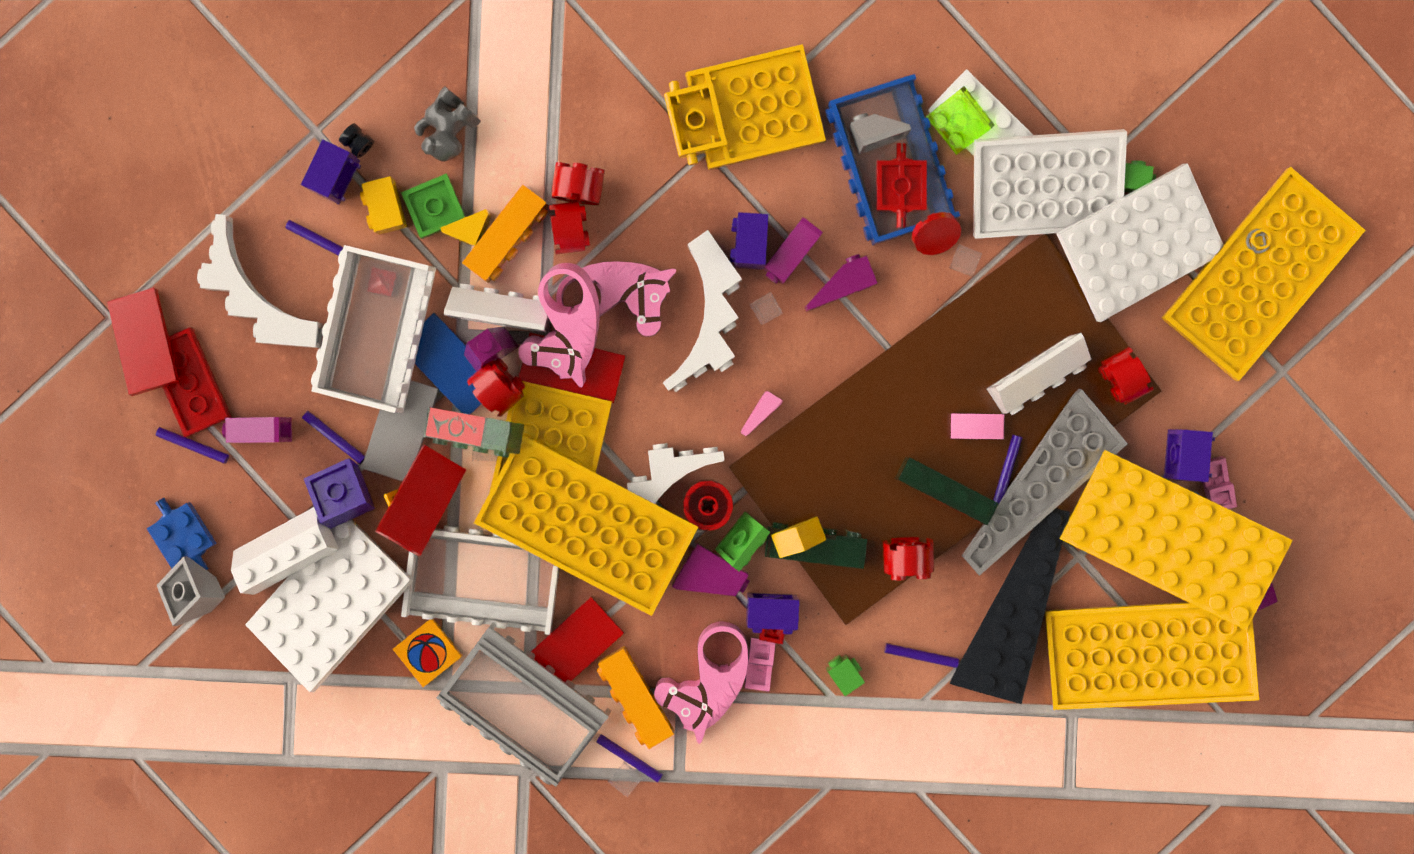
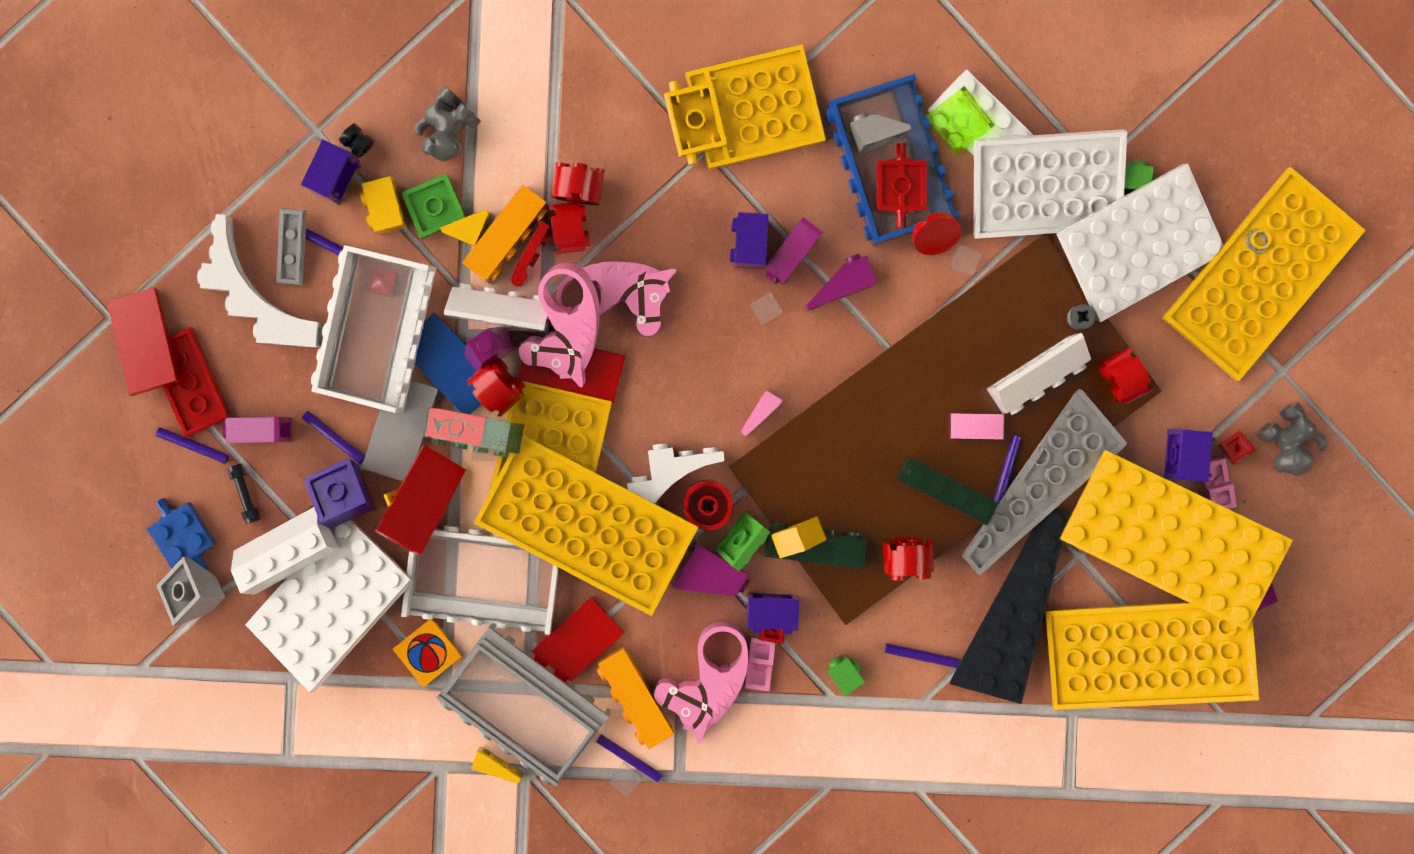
(250, 513): none -> black bar
(291, 246): none -> light grey tile
(493, 765): none -> yellow slope
(530, 256): none -> red hinge
(717, 278): white arch -> none
(1076, 319): none -> dark grey wheel
(1236, 447): none -> red tile
(1293, 457): none -> dark grey animal

